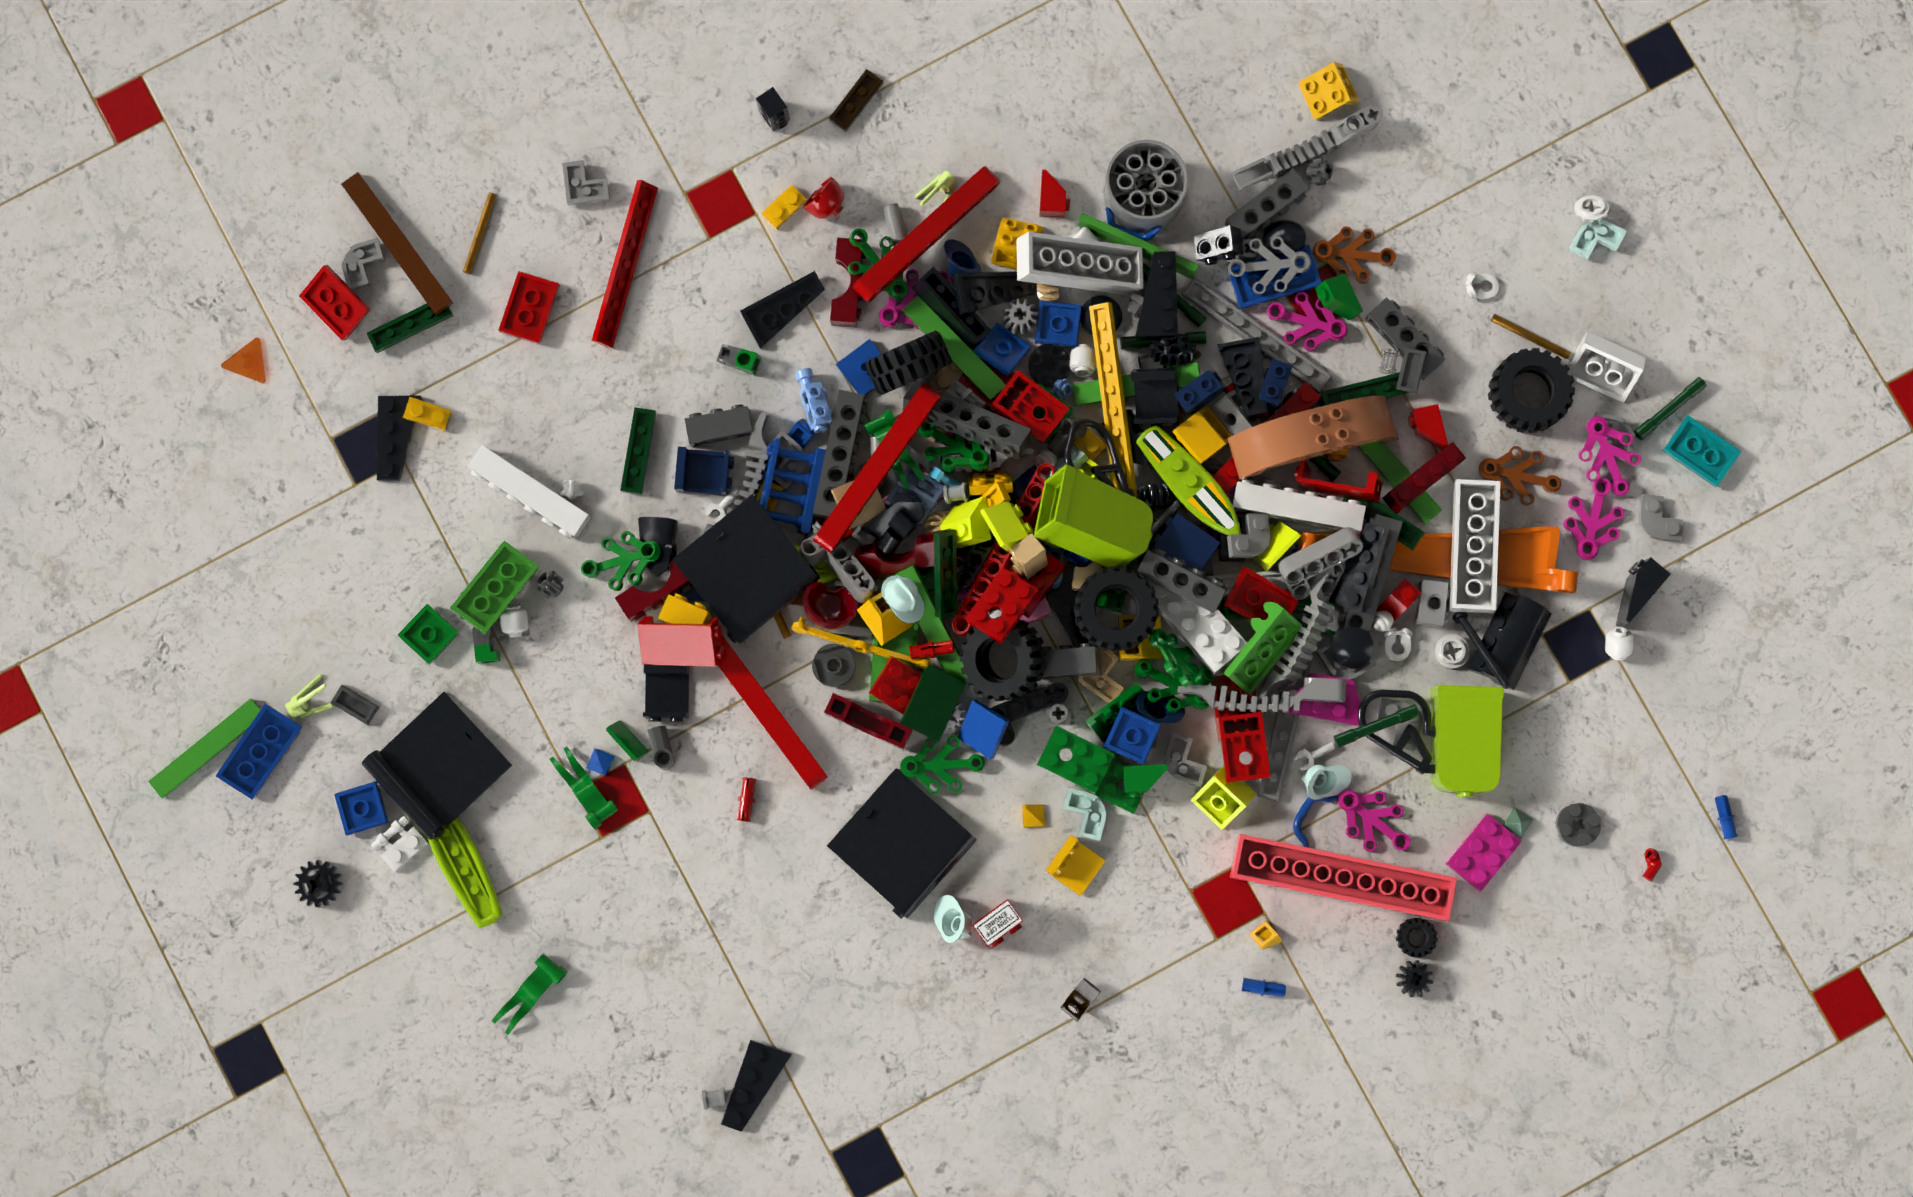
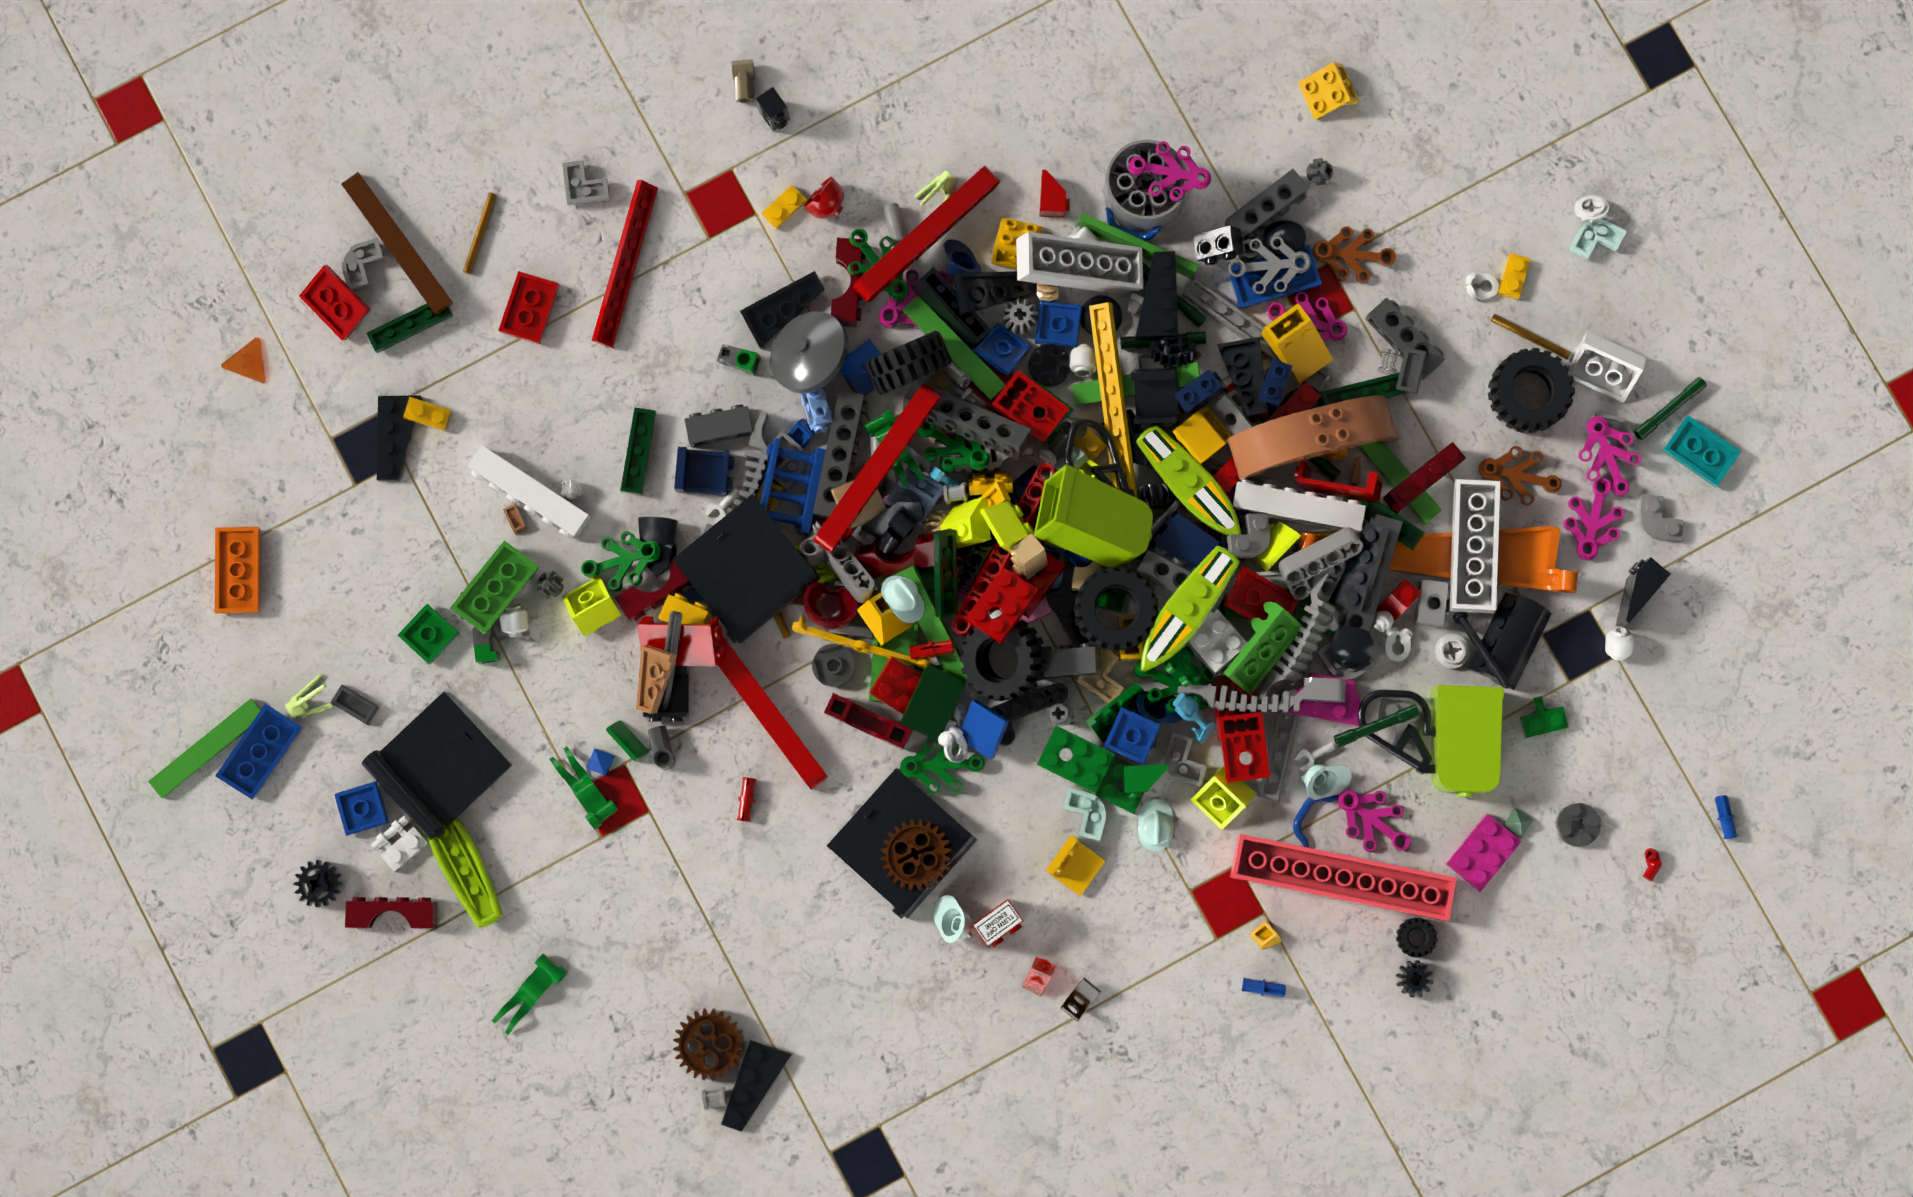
(237, 570): none -> orange plate
(363, 913): none -> dark red arch
(515, 519): none -> medium nougat piece
(591, 606): none -> neon yellow slope
(653, 677): none -> medium nougat wing
(671, 645): none -> dark grey axle
(696, 1060): none -> reddish brown gear
(743, 75): none -> dark tan piece
(809, 352): none -> dark grey dish
(856, 100): dark brown tile -> none
(909, 836): none -> reddish brown gear
(946, 740): none -> white piece
(961, 378): none -> light grey pin
(1033, 815): yellow slope -> none
(1038, 976): none -> clear red bracket
(1062, 388): medium blue plate -> none
(1155, 825): none -> light aqua piece
(1173, 172): none -> dark pink plant
(1188, 607): none -> lime piece
(1190, 711): none -> medium azure piece
(1281, 162): light grey piece -> none
(1297, 343): none -> yellow slope
(1339, 297): green slope -> none
(1355, 478): none -> medium nougat piece
(1428, 425): red slope -> none
(1513, 276): none -> yellow plate
(1543, 719): none -> green plate

